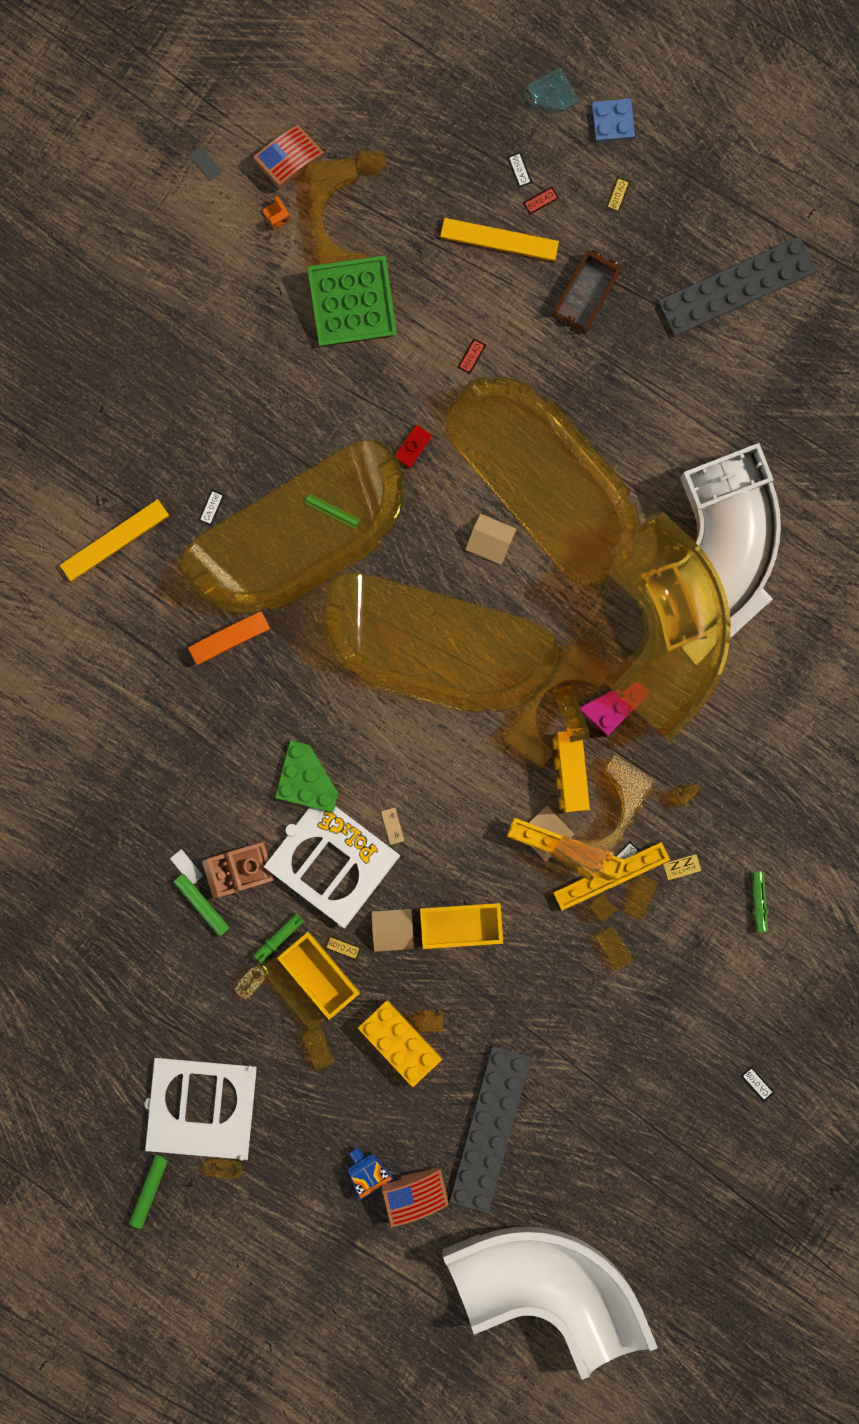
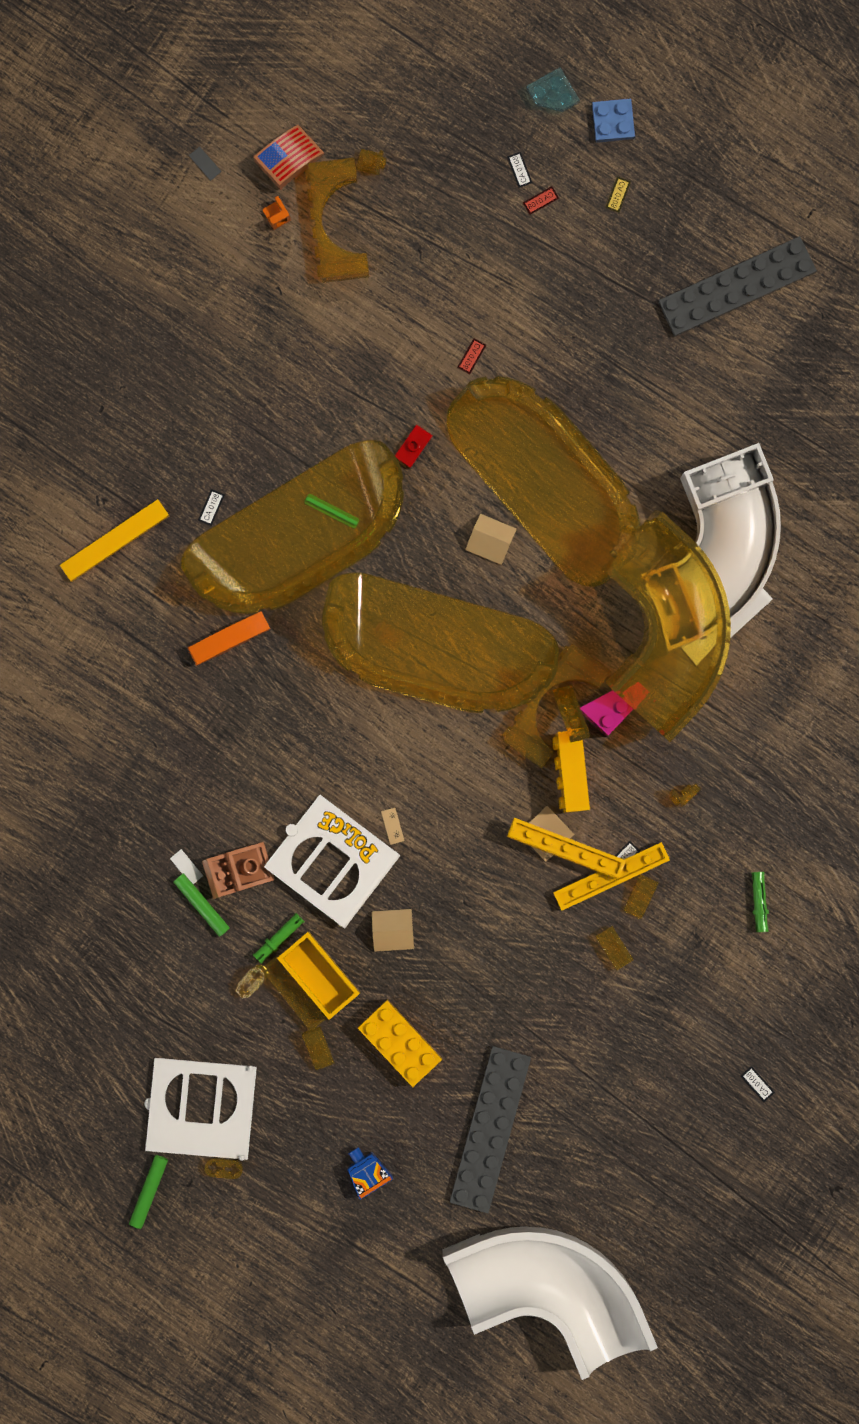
(305, 780): bright green plate -> none
(342, 947): clear yellow sticker -> none
(352, 300): bright green plate -> none
(415, 1196): slope -> none
(429, 1021): clear yellow brick -> none
(461, 925): yellow piece -> none
(499, 239): yellow tile -> none
(587, 290): clear door -> none
(602, 908): clear yellow panel -> none
(631, 789): clear yellow arch -> none
(682, 867): clear yellow sticker -> none

